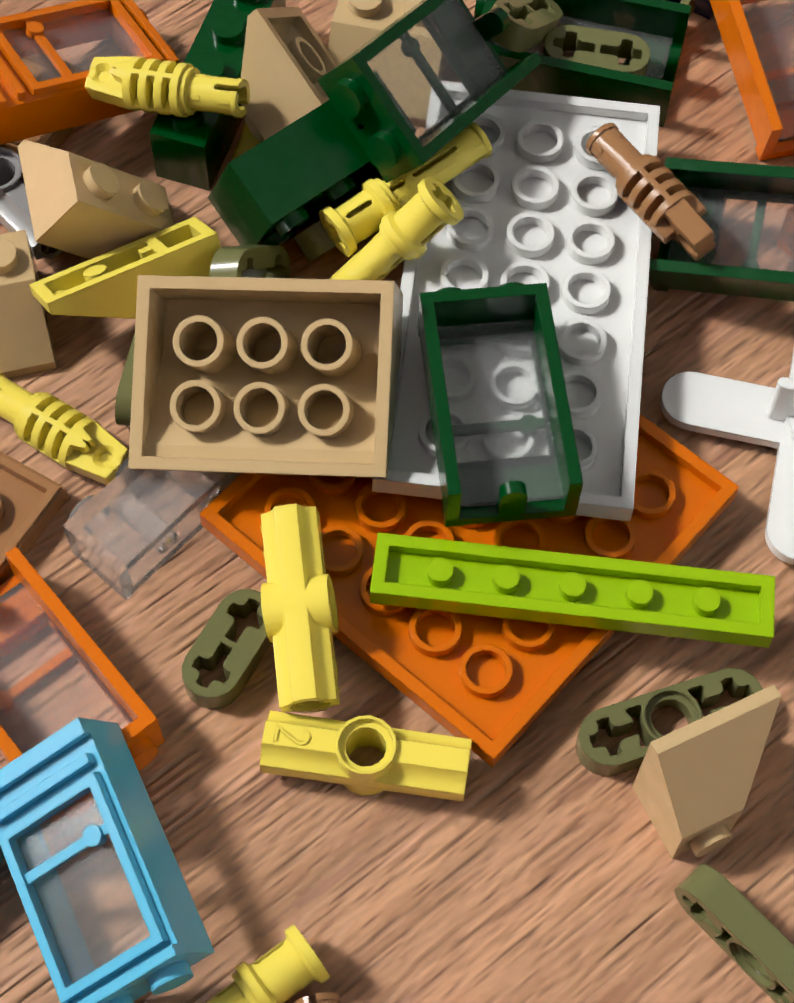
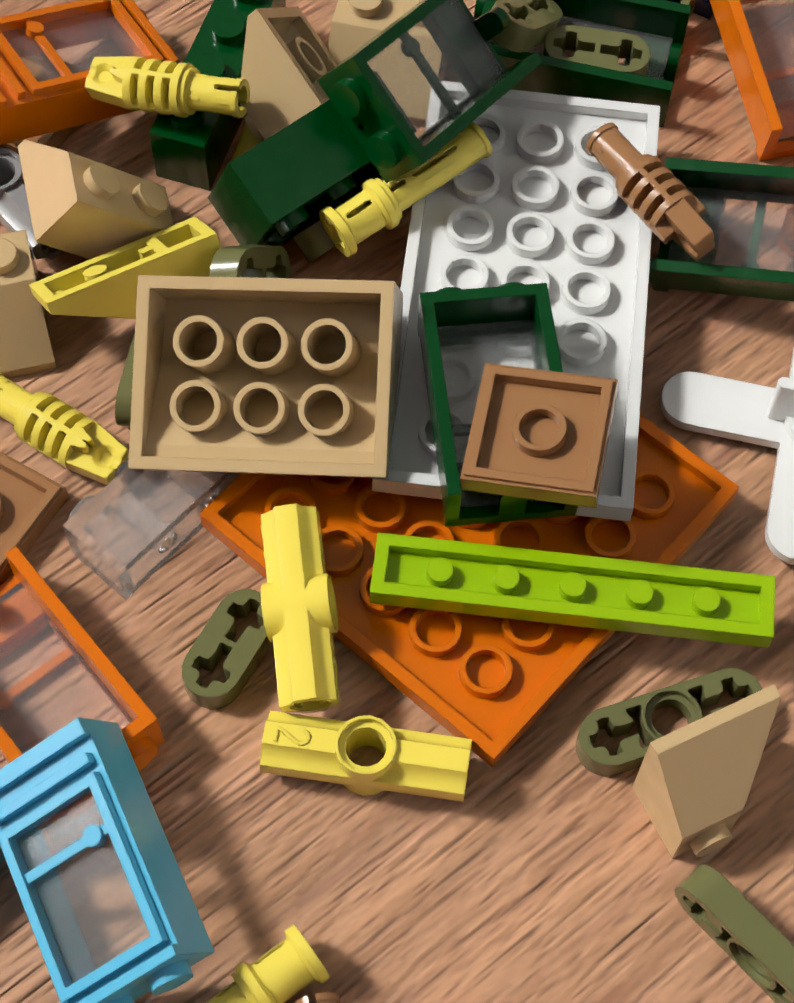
(404, 232): light yellow pin -> none
(539, 435): none -> medium nougat tile

